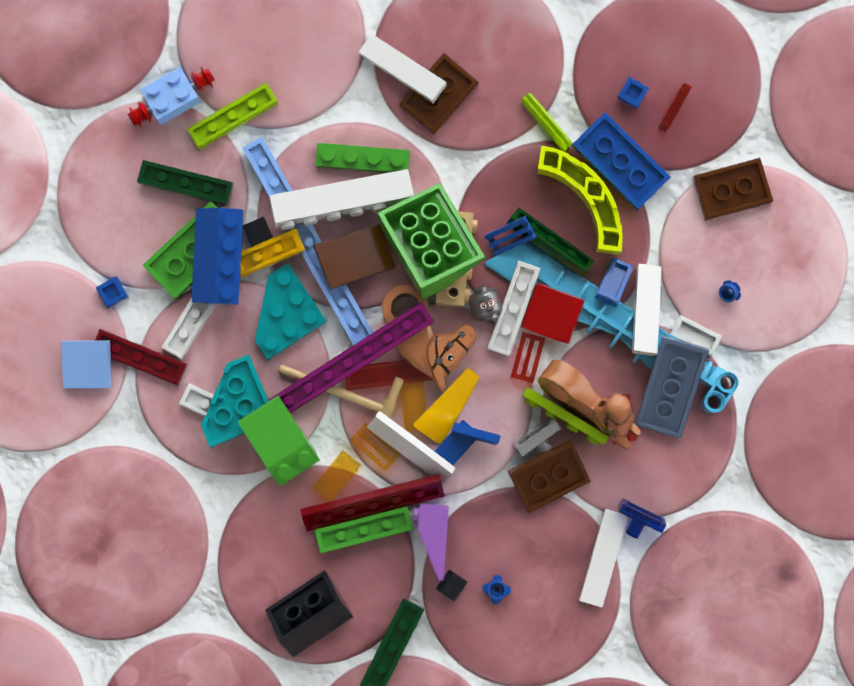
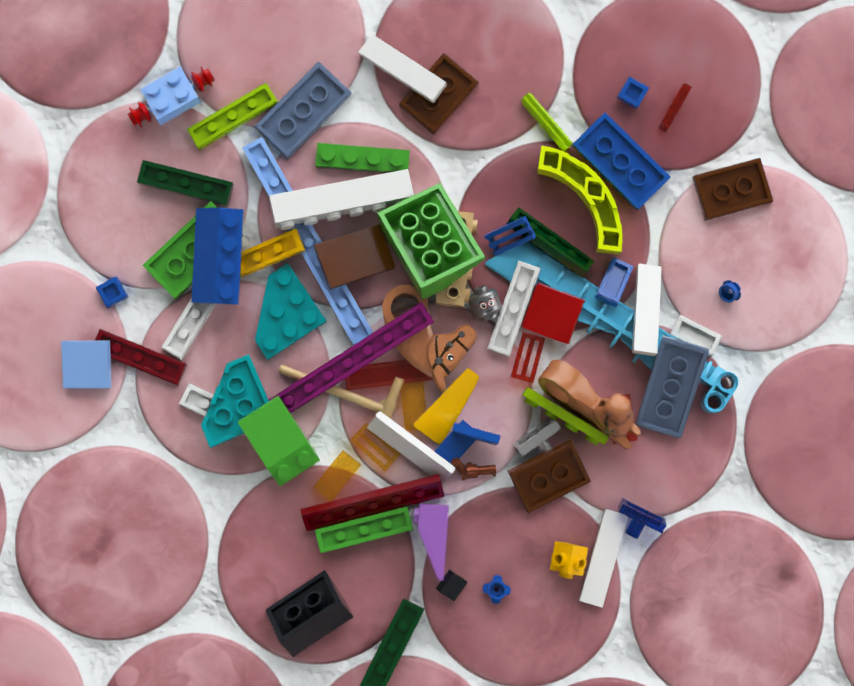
(257, 231): black tile -> none
(303, 110): none -> sand blue tile
(472, 470): none -> copper piece
(568, 559): none -> yellow brick

